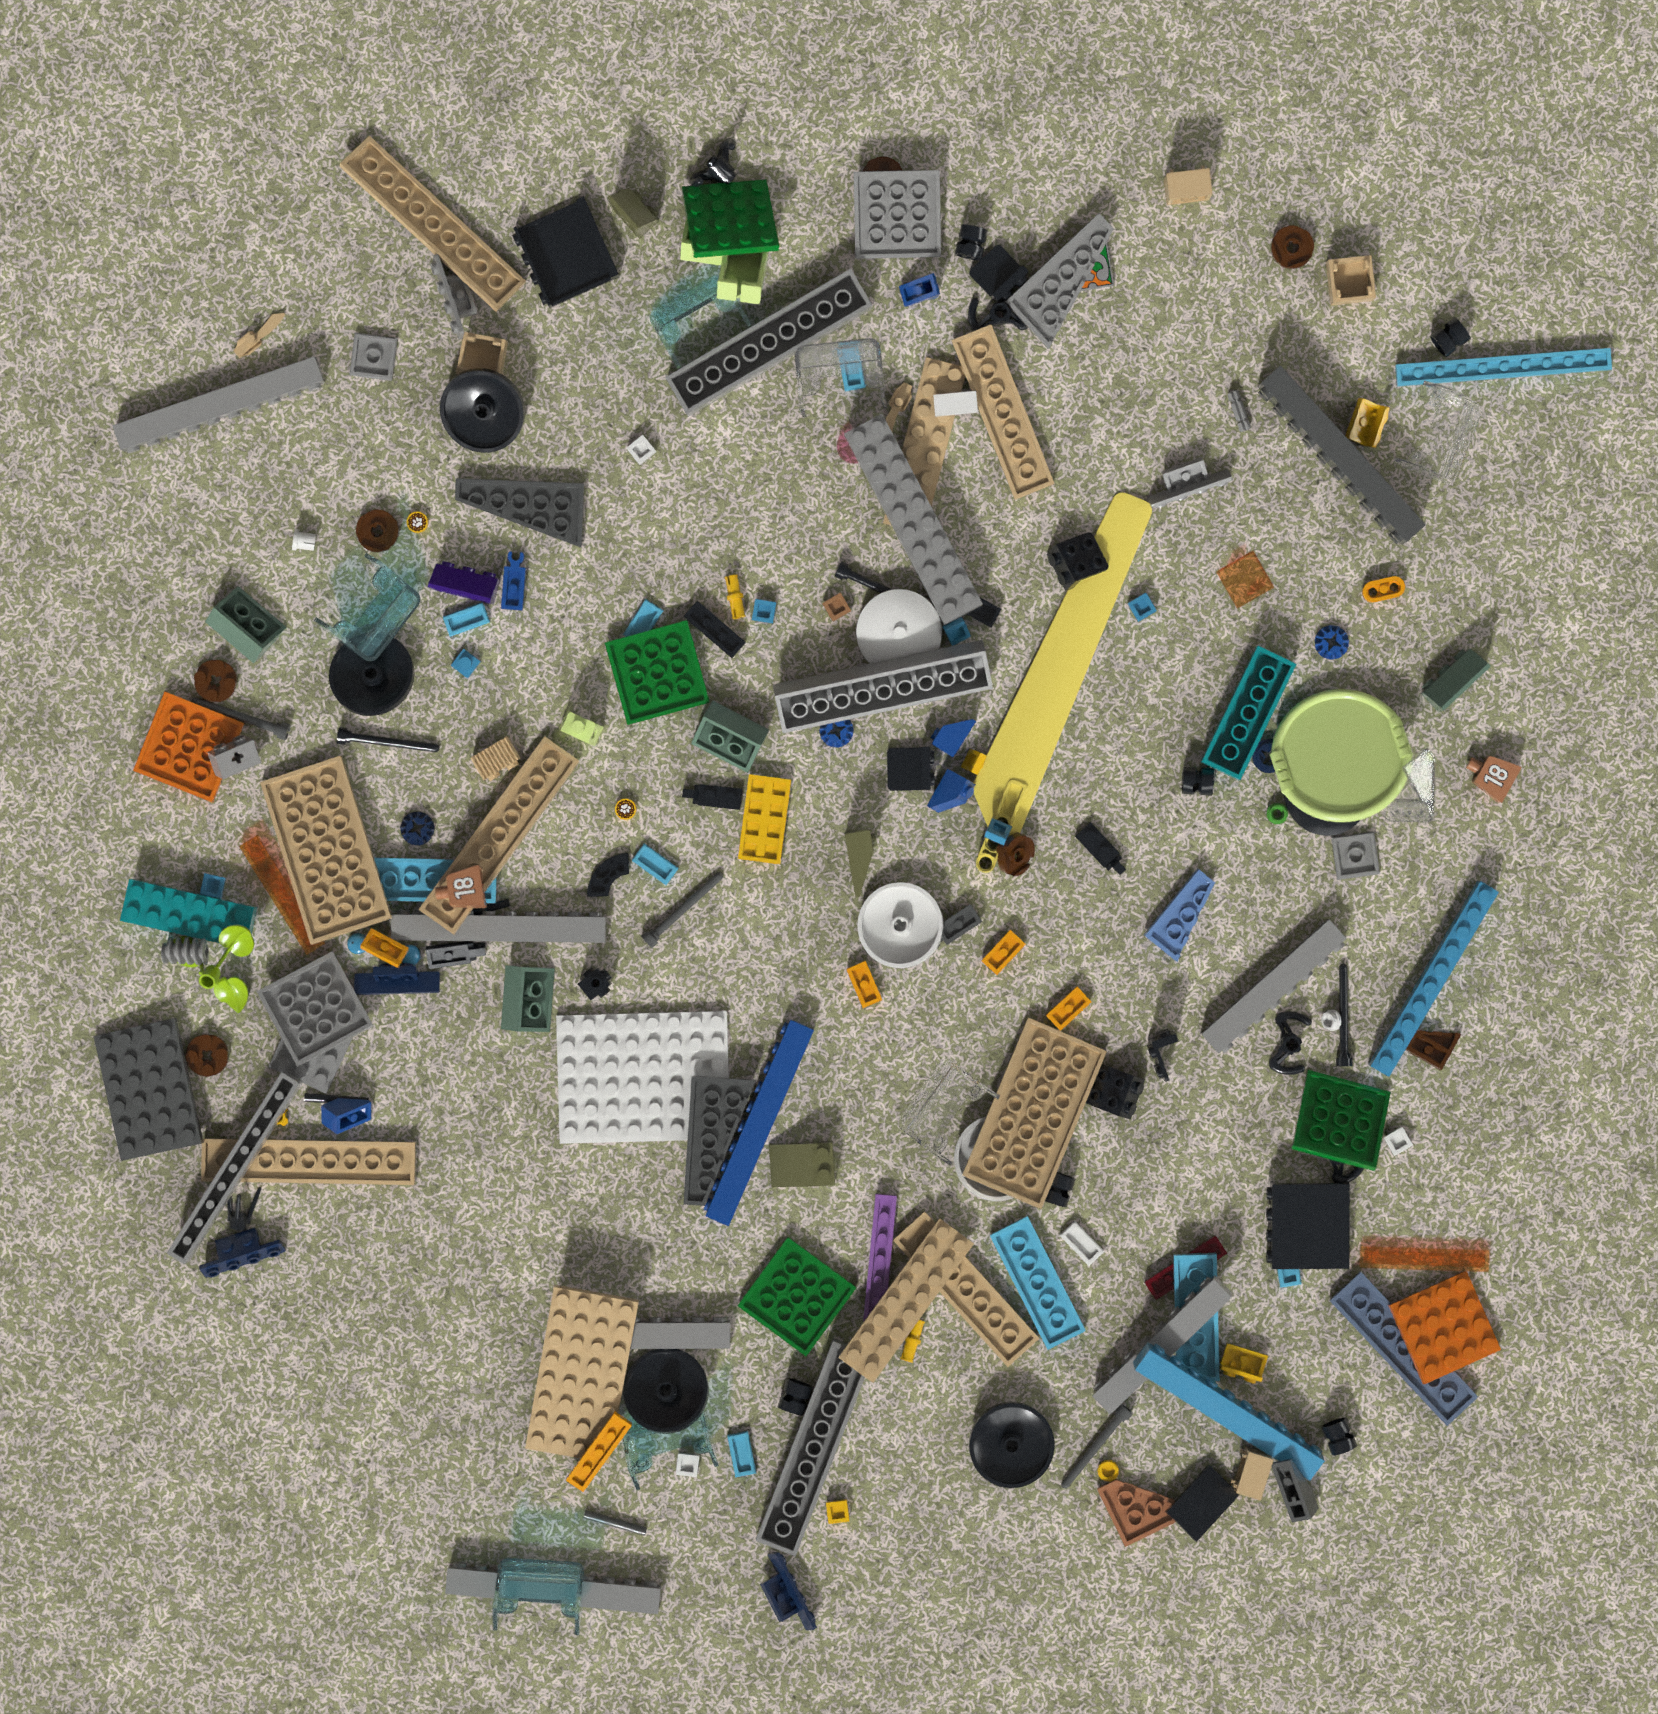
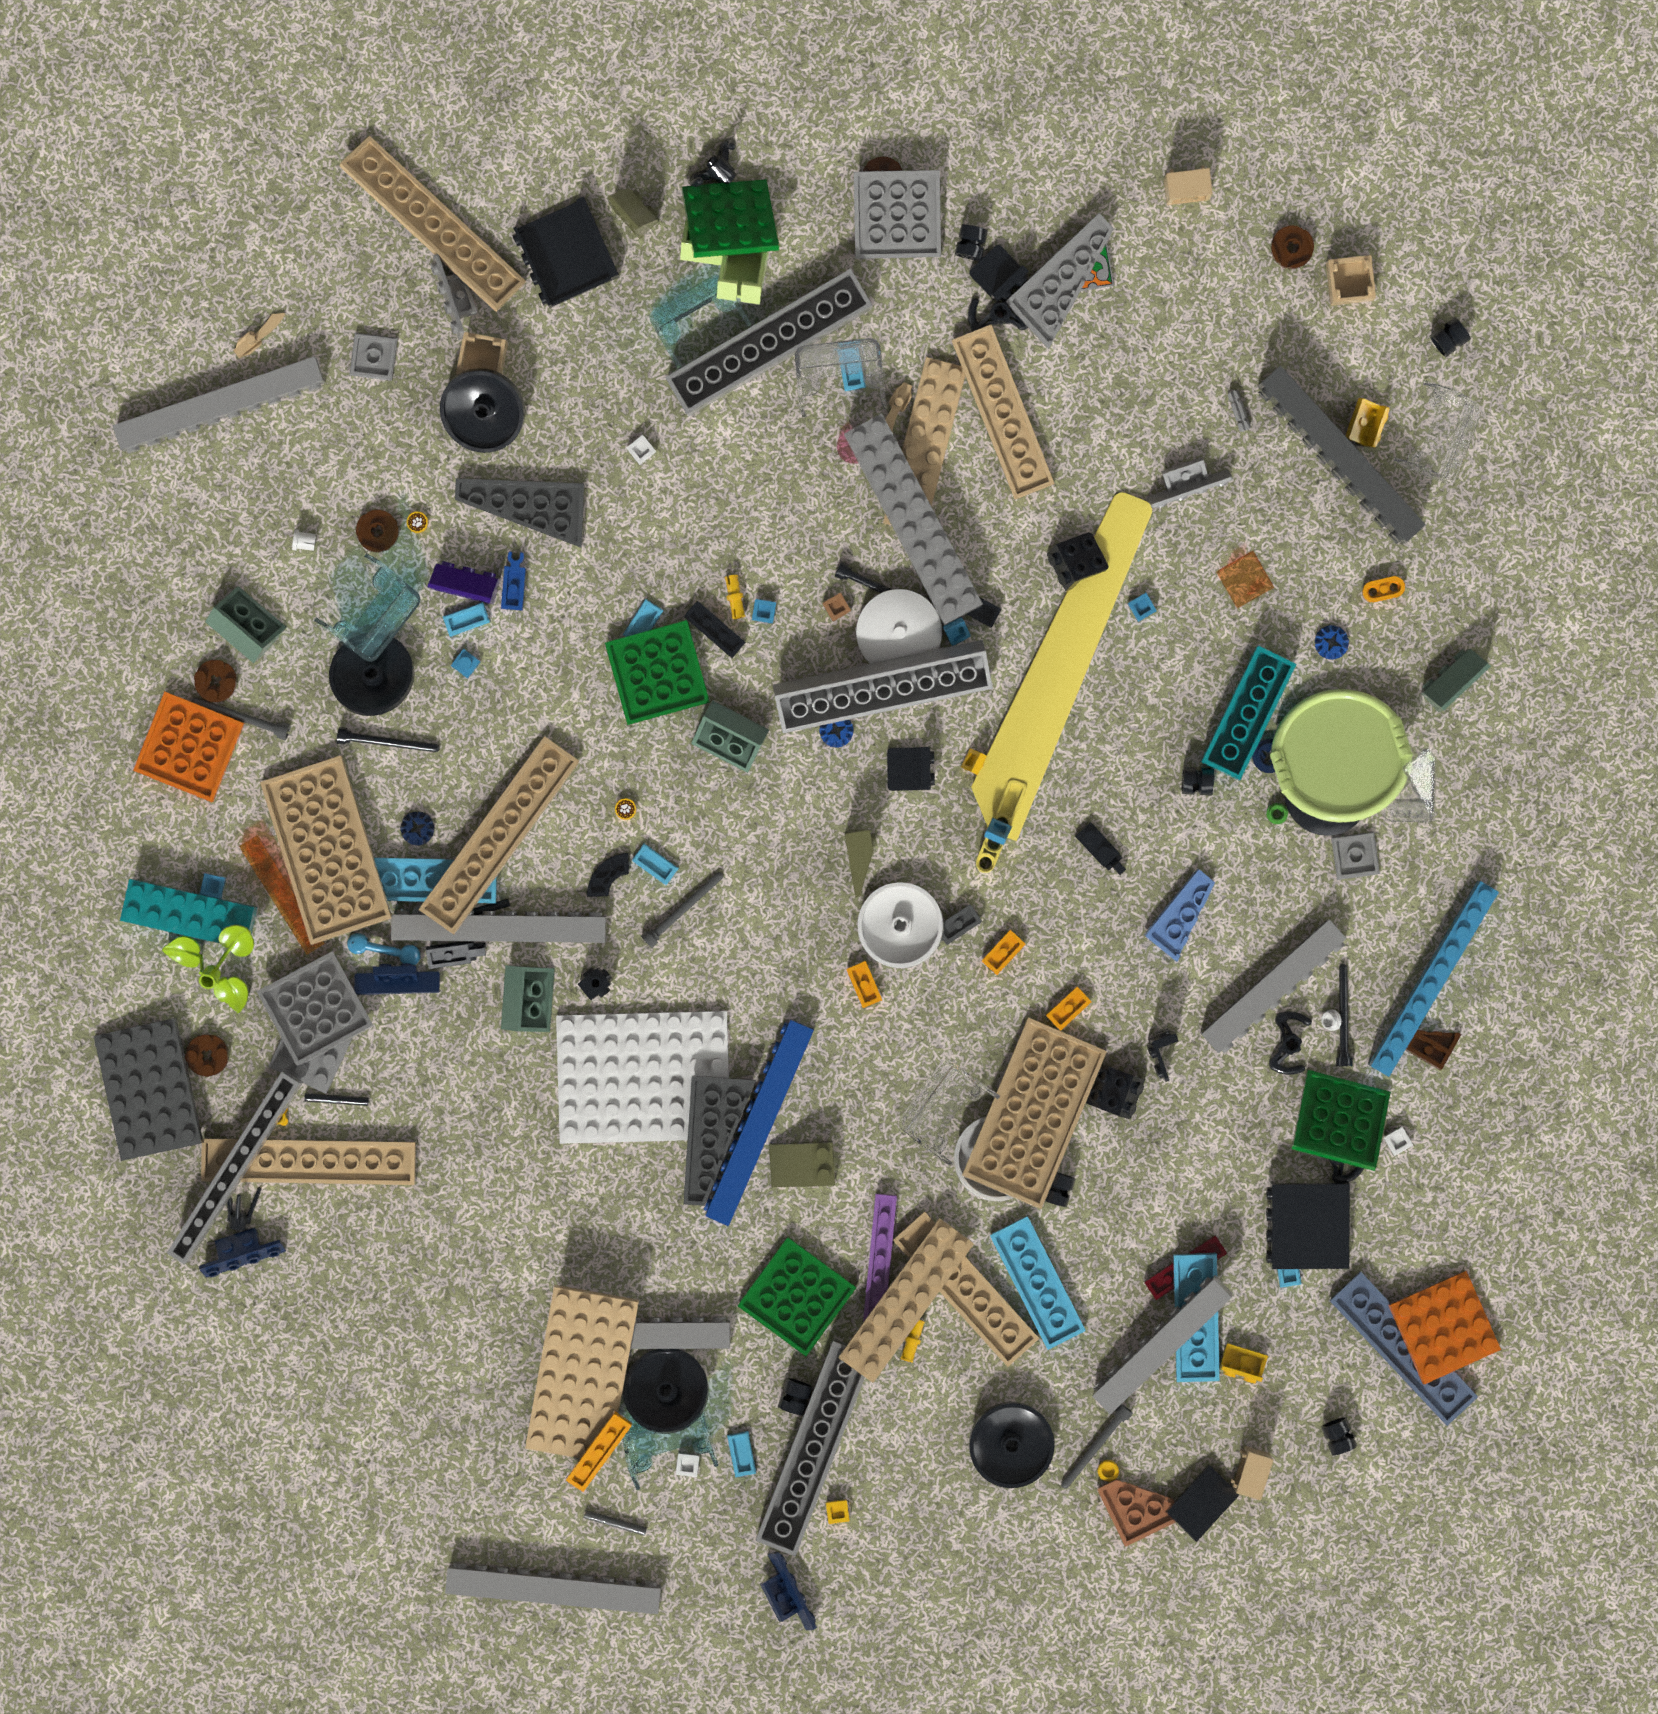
(185, 952): light grey piece -> none
(244, 758): light grey brick -> none
(345, 1114): blue slope -> none
(384, 948): light orange plate -> none
(464, 889): nougat torso -> none
(496, 758): tan brick -> none
(539, 1582): clear light blue windscreen -> none
(580, 728): yellowish green torso -> none
(715, 796): black hinge -> none
(764, 819): yellow plate -> none
(919, 290): blue slope -> none
(951, 736): blue slope -> none
(951, 792): blue slope -> none
(955, 403): white tile -> none
(1006, 854): reddish brown plate -> none
(1081, 1243): white tile -> none
(1227, 1410): dark azure brick -> none
(1295, 1491): dark grey slope -> none
(1424, 1258): clear orange plate -> none
(1493, 776): nougat torso -> none
(1504, 367): medium azure plate -> none

